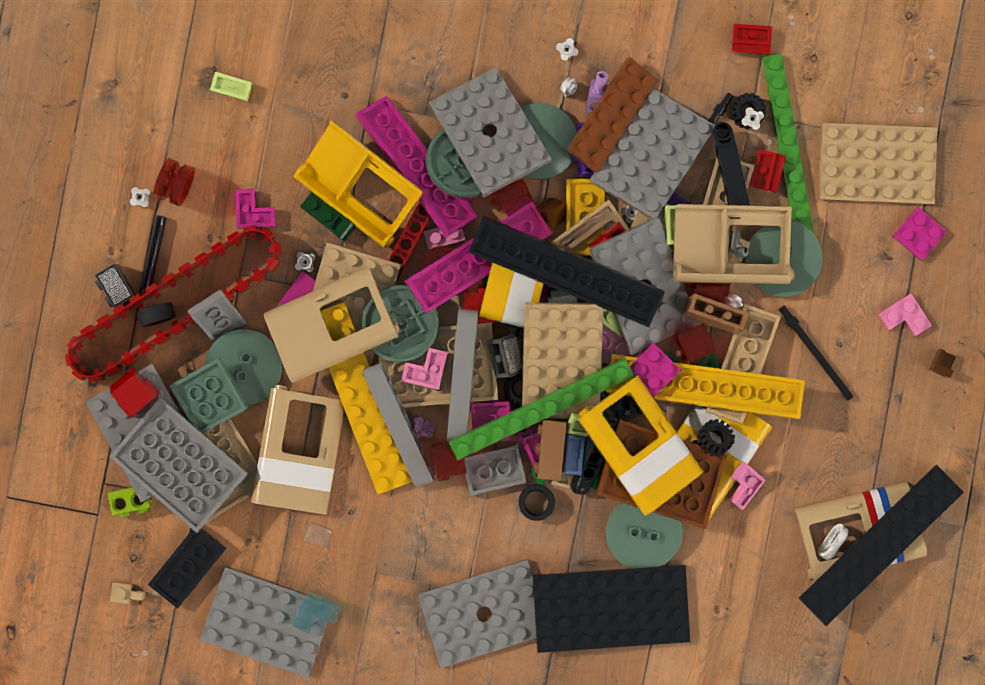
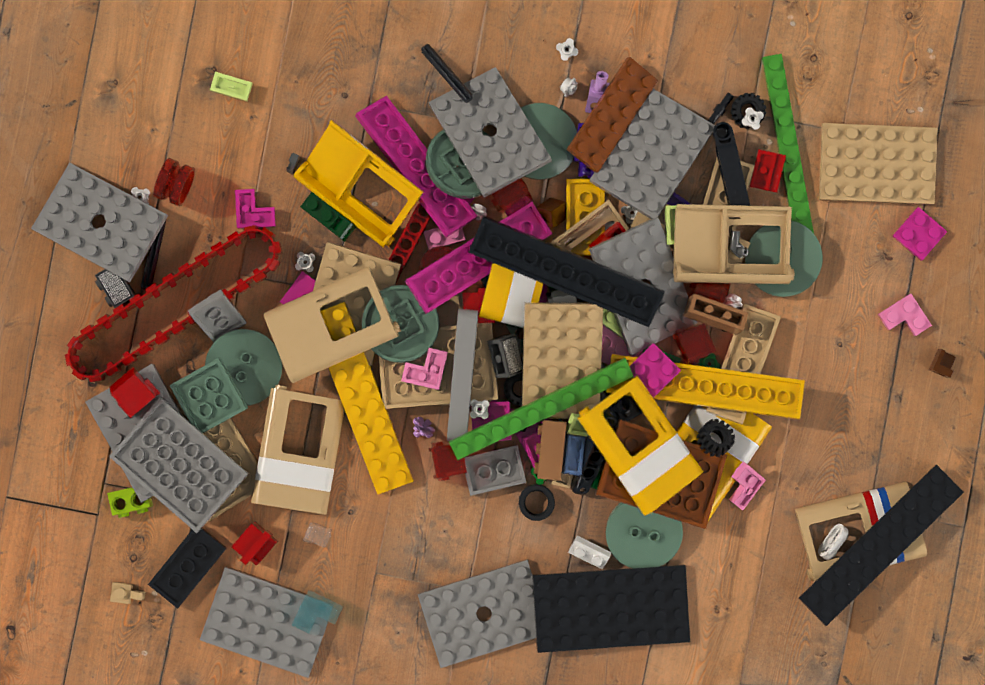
(128, 226): none -> light grey plate
(156, 314): black tyre -> none
(254, 544): none -> red plate
(294, 160): none -> dark grey tile
(399, 425): light grey beam -> none
(447, 73): none -> black axle
(479, 210): none -> white plate
(483, 405): none -> white plate
(589, 552): none -> white plate
(751, 39): red plate -> none
(793, 323): black bar -> none

